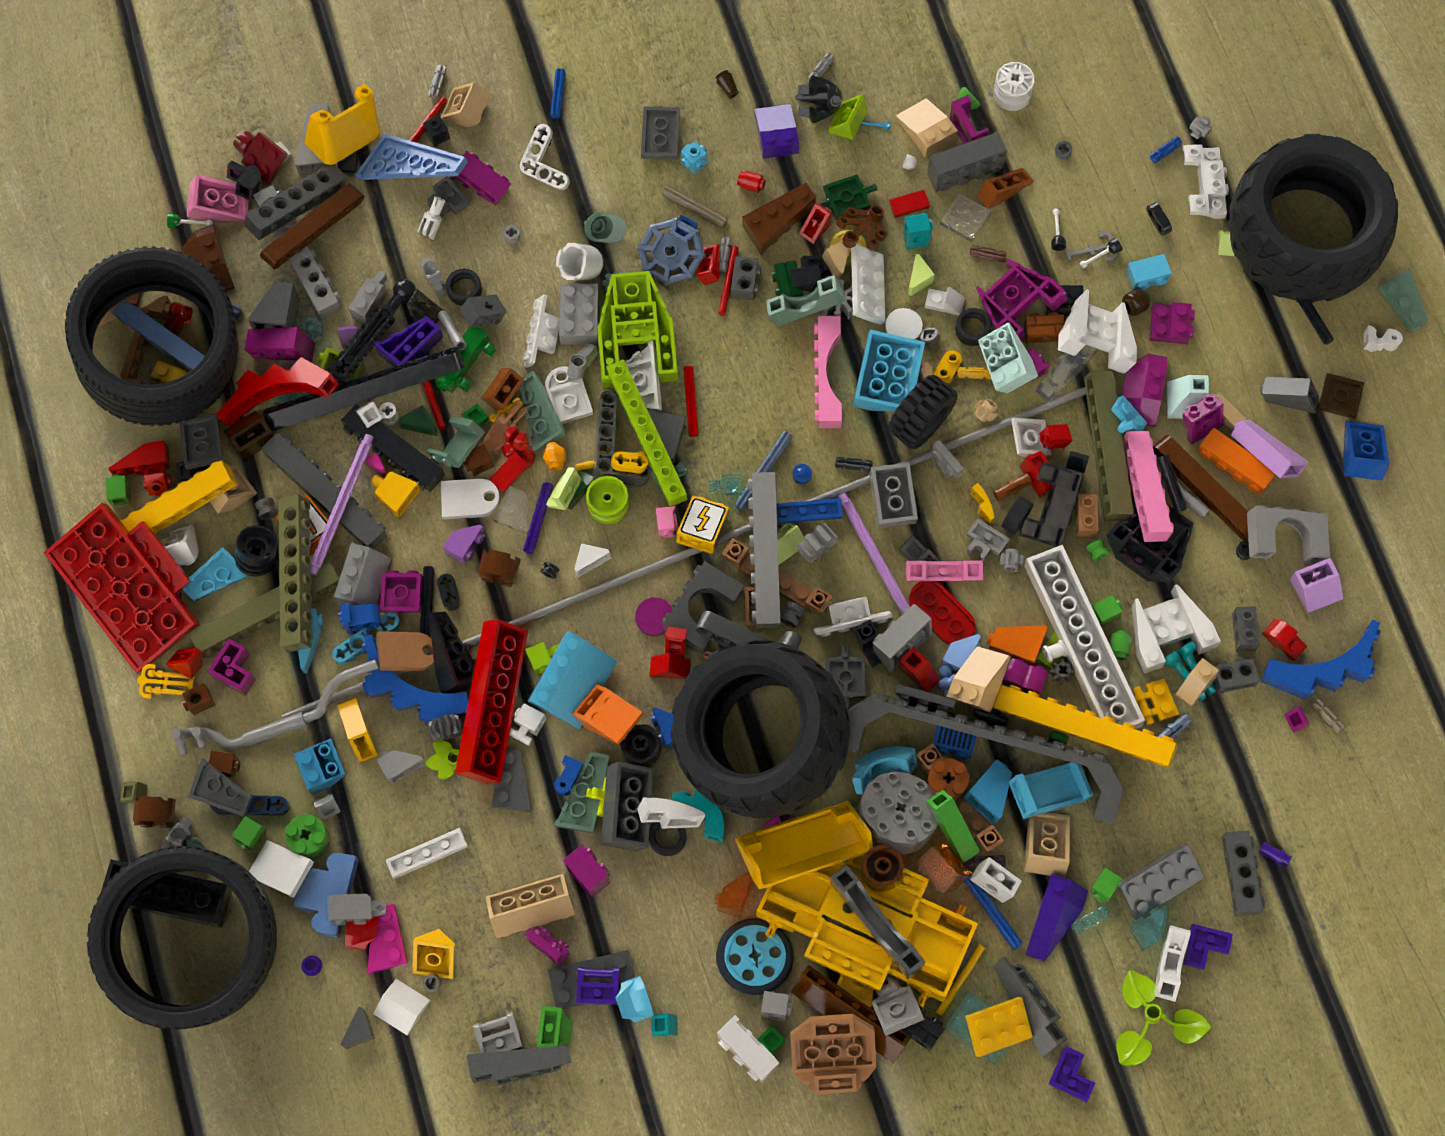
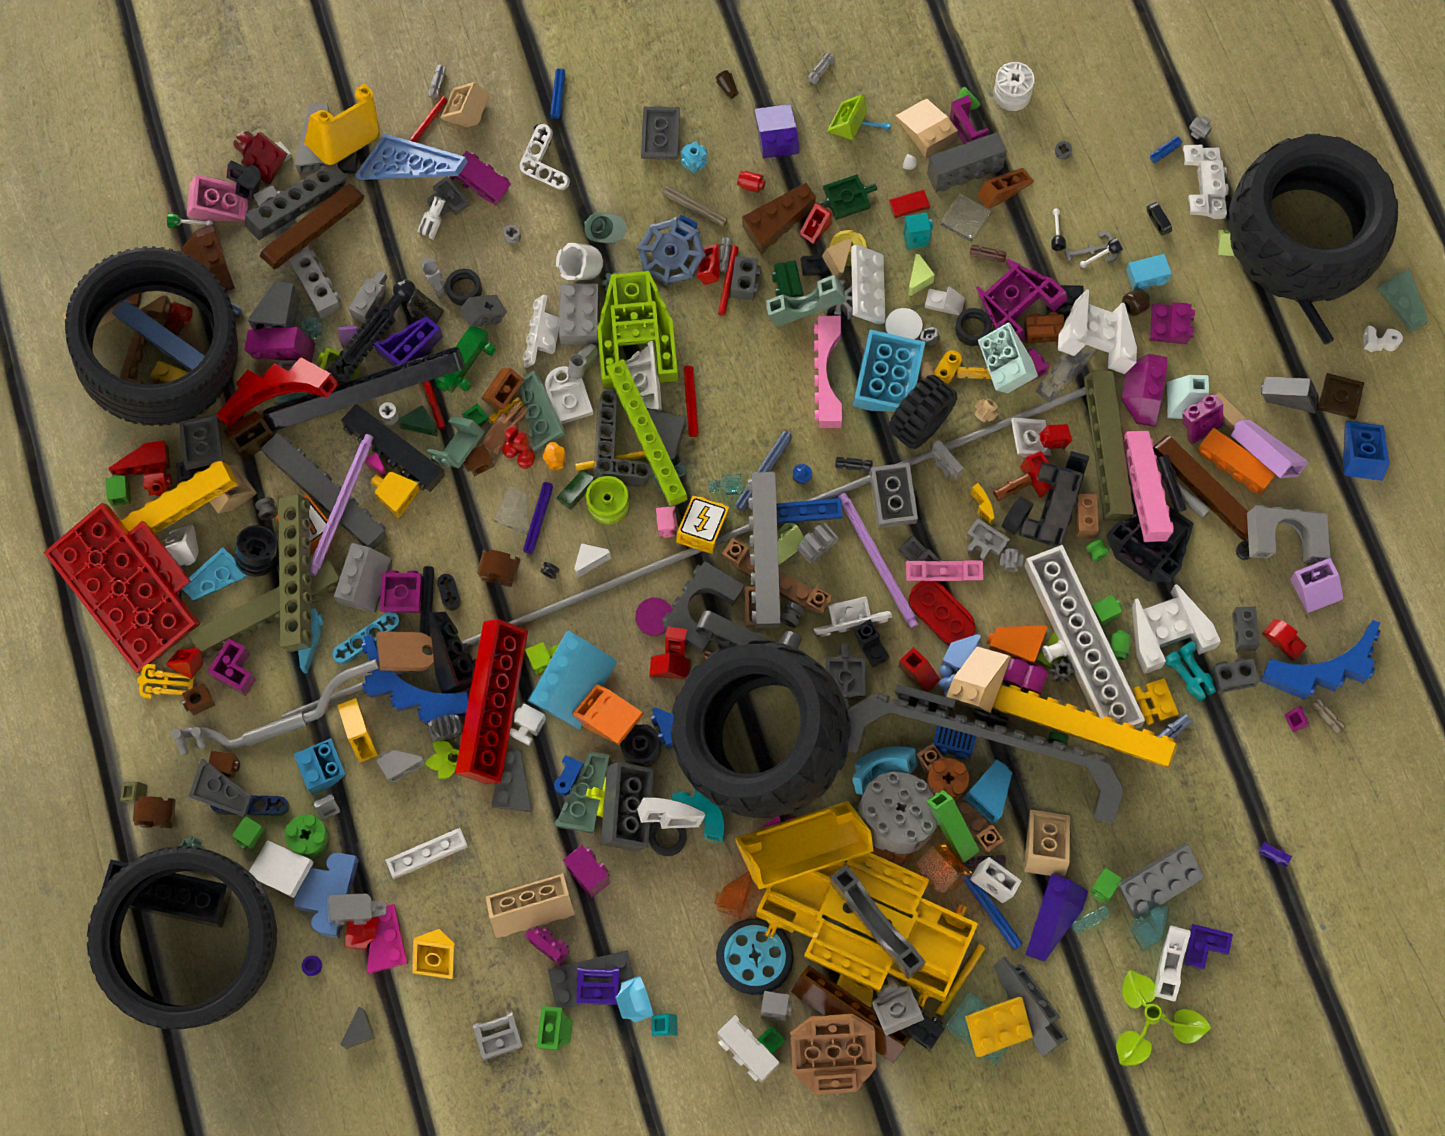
(178, 833): light grey plate -> none
(359, 617): blue pin -> none
(369, 414): white slope -> none
(401, 1006): white slope -> none
(428, 981): dark grey hinge -> none
(436, 130): black brick -> none
(455, 336): light grey piece -> none
(463, 542): medium lavender slope -> none
(466, 498): white tile -> none
(509, 472): red tile -> none
(516, 1064): dark grey wedge -> none
(564, 489): yellowish green panel -> none
(629, 462): yellow beam -> none
(806, 277): black slope -> none
(823, 94): black piece -> none
(873, 214): reddish brown plant -> none
(887, 858): reddish brown brick -> none
(901, 635): light grey slope -> none
(1050, 789): medium azure panel -> none
(1065, 1077): dark purple plate -> none
(1128, 415): medium azure plate -> none
(1197, 682): tan slope -> none
(1242, 905): dark grey brick -> none

